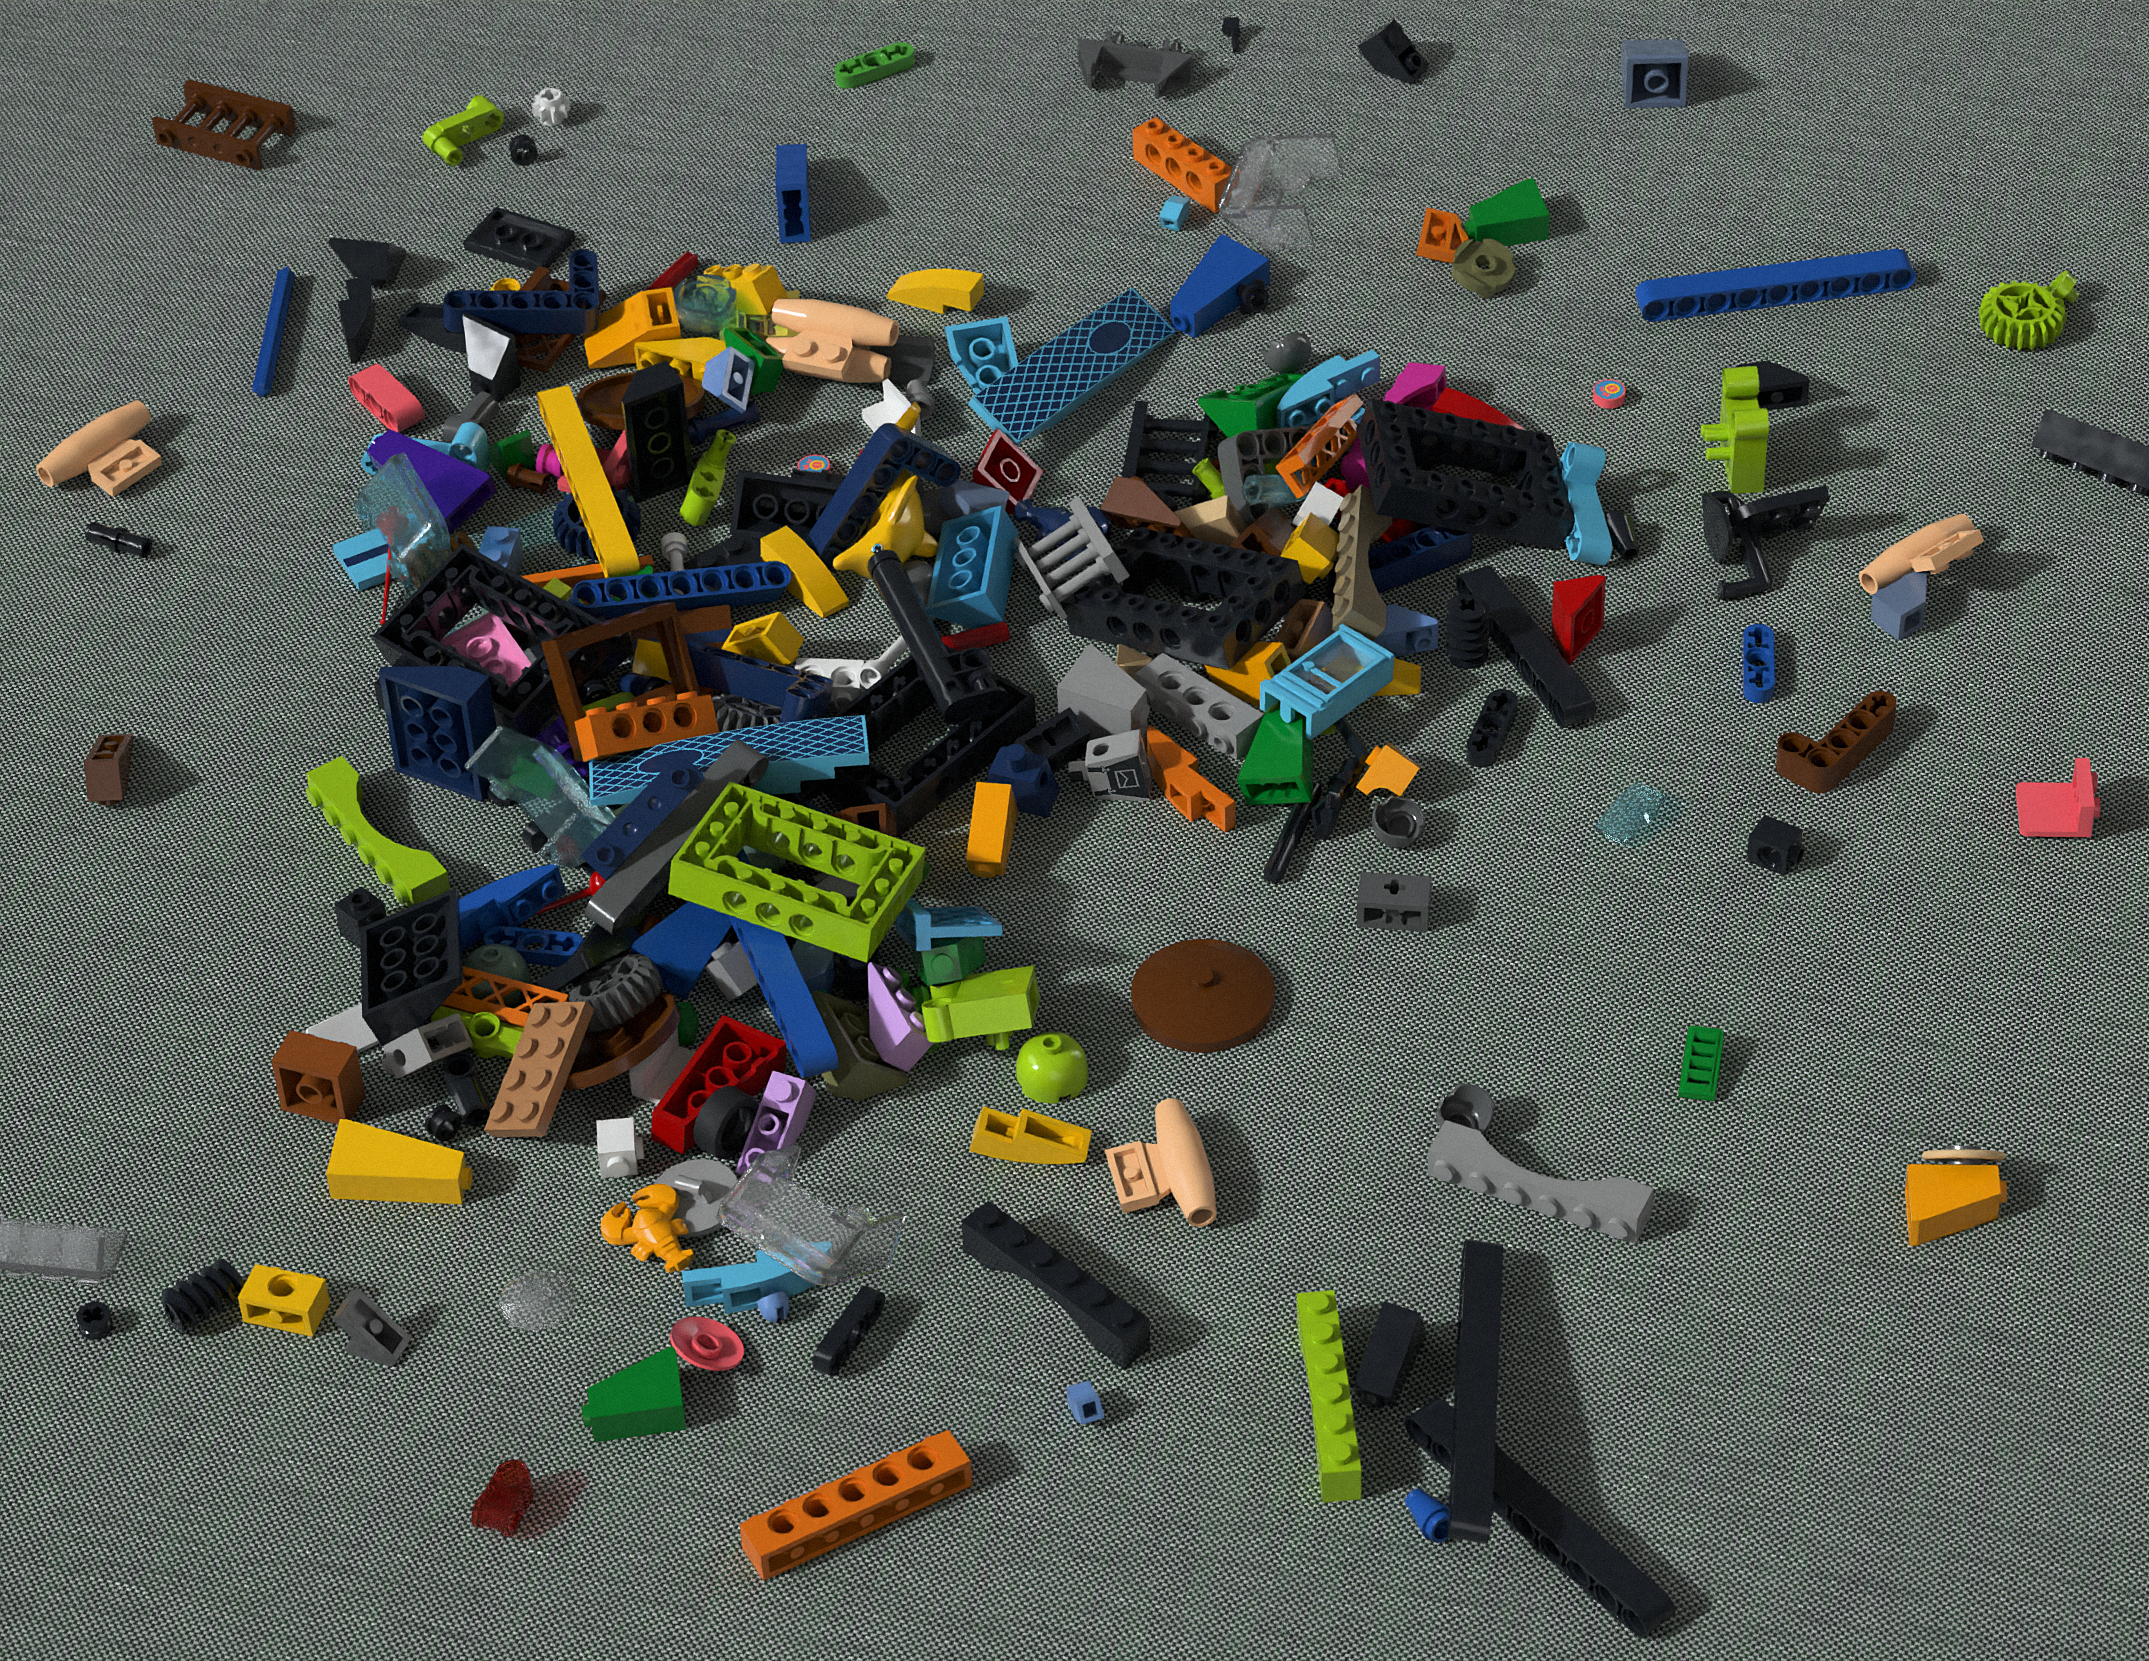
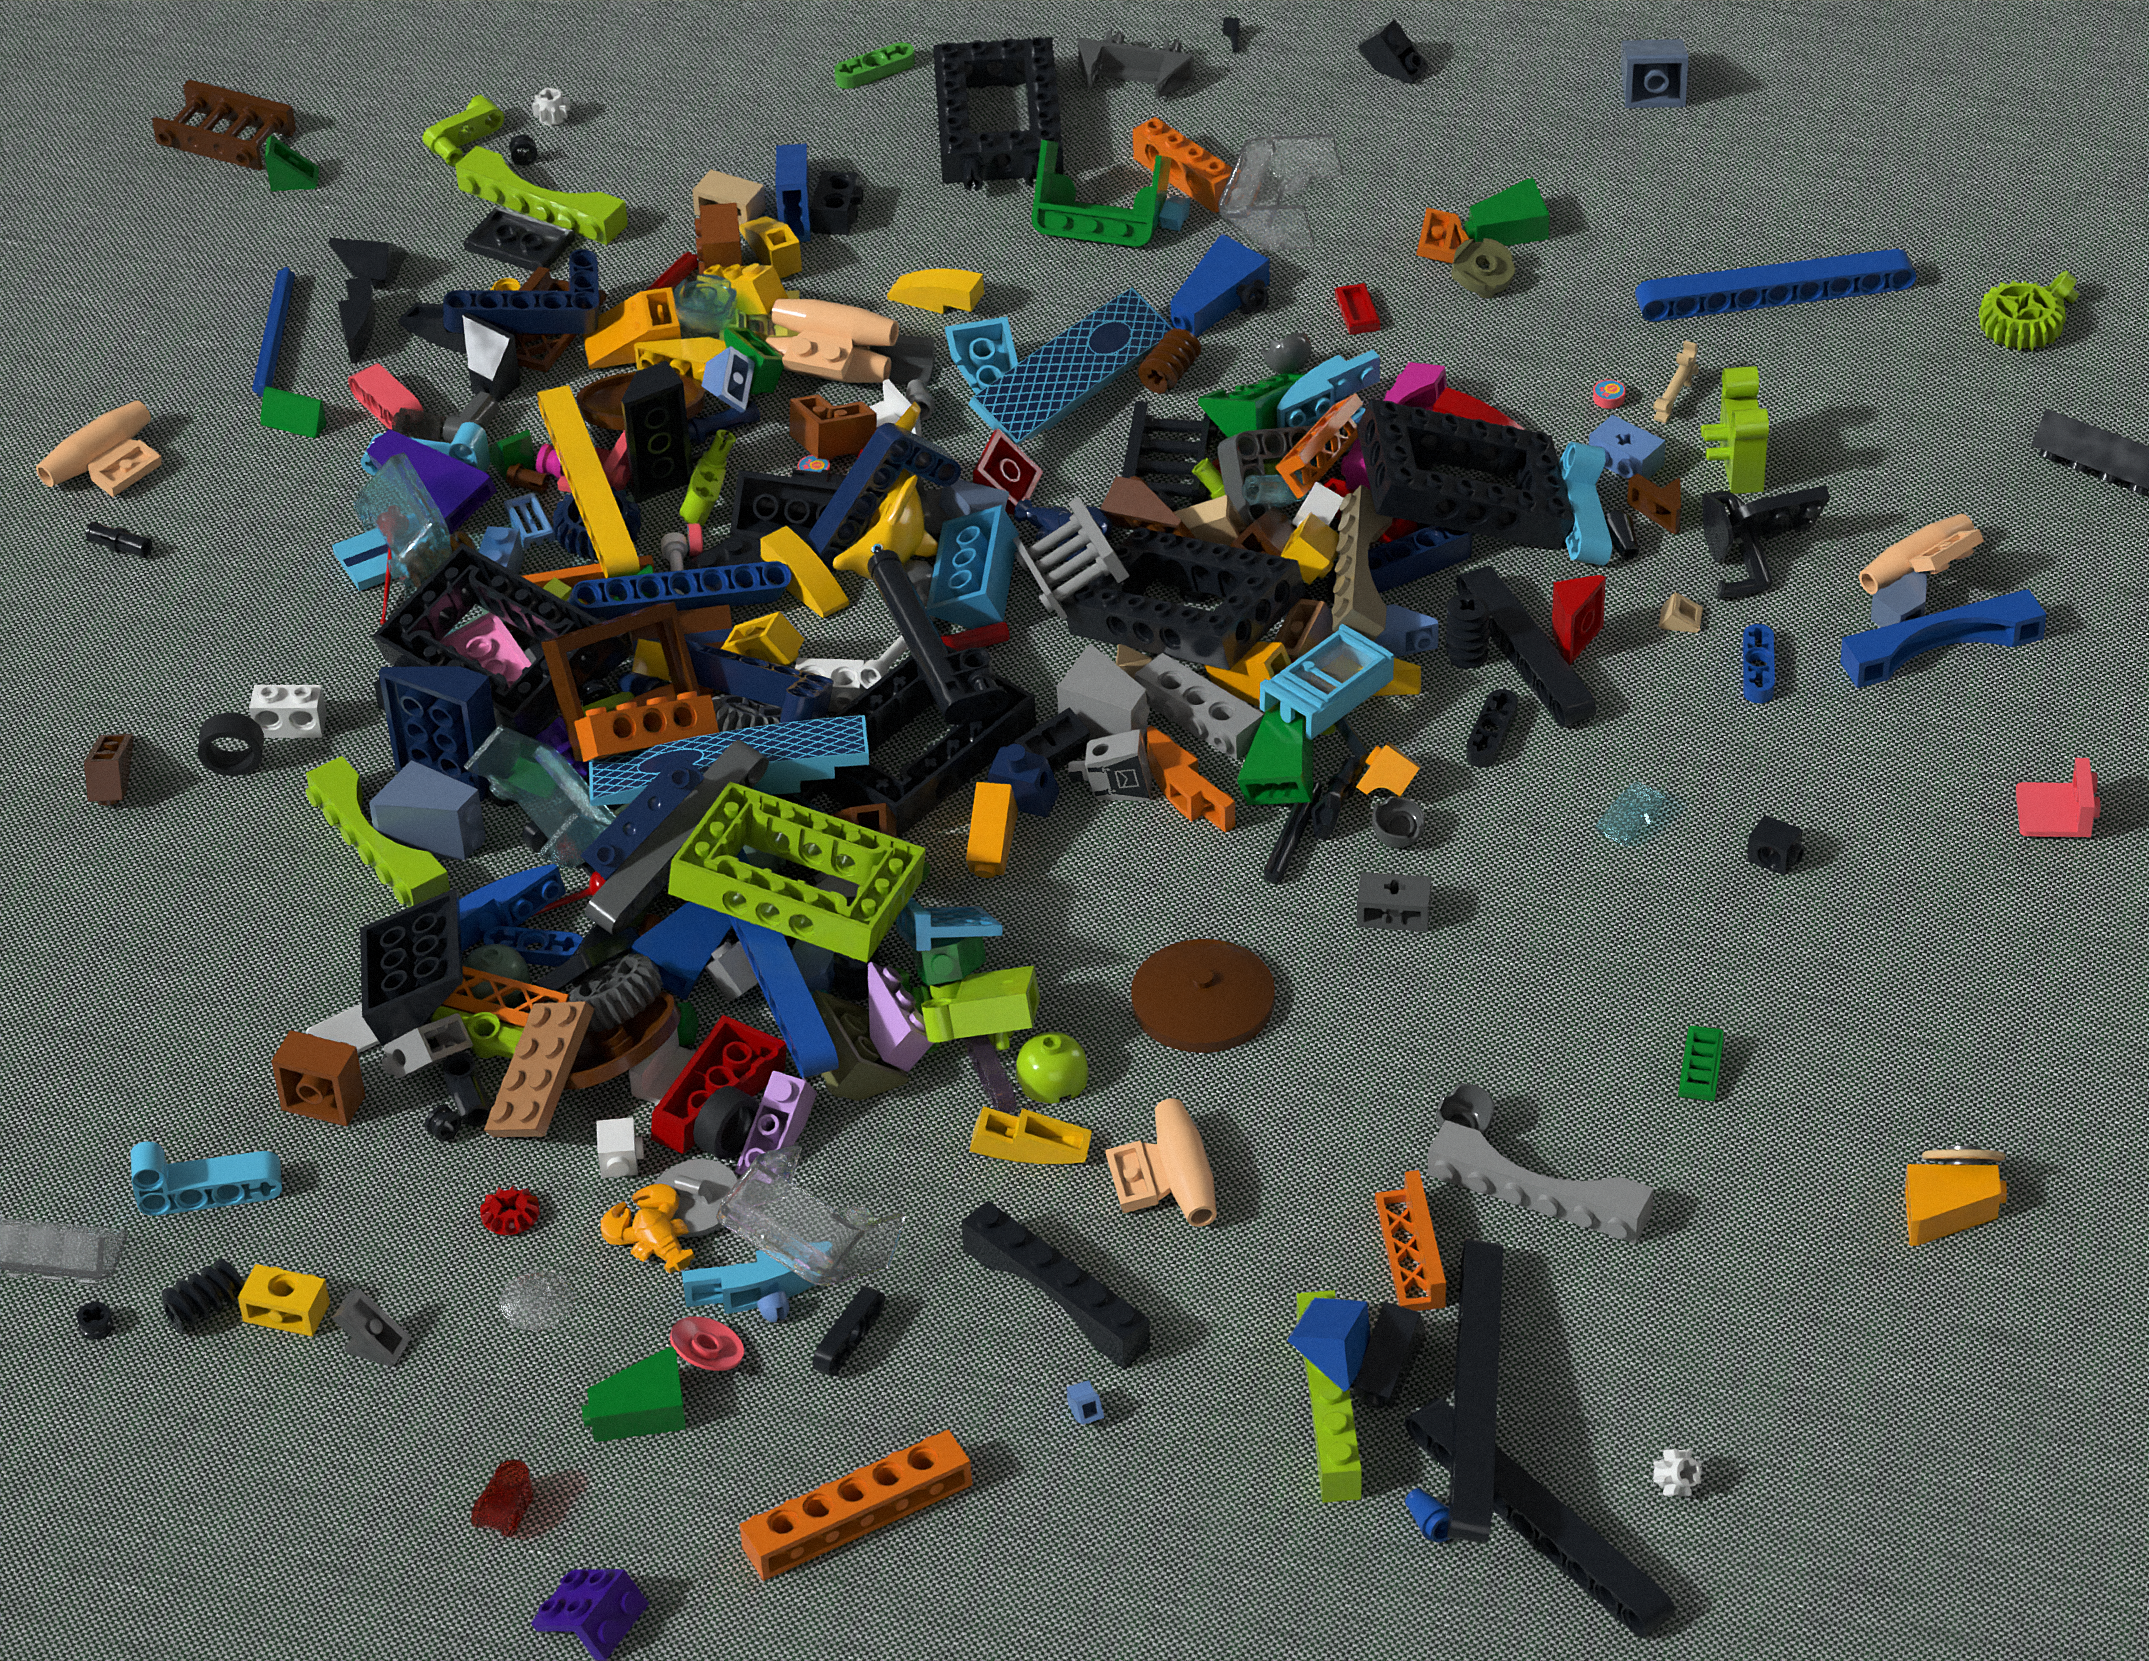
(203, 1182): none -> medium azure beam
(234, 726): none -> black tyre
(288, 168): none -> green slope
(289, 710): none -> white brick
(292, 412): none -> green slope
(356, 912): black brick -> none
(394, 1167): yellow slope -> none
(418, 424): none -> clear smoke bracket
(429, 813): none -> sand blue slope
(511, 1221): none -> red gear
(534, 534): none -> light blue tile
(587, 214): none -> lime arch
(595, 1606): none -> dark purple bracket
(694, 539): none -> coral tile
(718, 236): none -> dark orange brick
(725, 188): none -> tan brick
(773, 244): none -> yellow slope
(831, 429): none -> dark orange brick
(836, 203): none -> black brick
(990, 1073): none -> clear purple beam
(995, 154): none -> black brick
(1060, 215): none -> green windscreen
(1169, 360): none -> reddish brown piece
(1334, 1337): none -> blue slope
(1357, 309): none -> red tile
(1423, 1238): none -> orange fence
(1628, 448): none -> medium blue brick
(1656, 503): none -> reddish brown slope
(1677, 1472): none -> white gear
(1680, 614): none -> tan slope
(1681, 377): none -> tan bar
(1780, 386): black slope -> none
(1827, 762): reddish brown beam -> none
(2003, 620): none -> blue arch

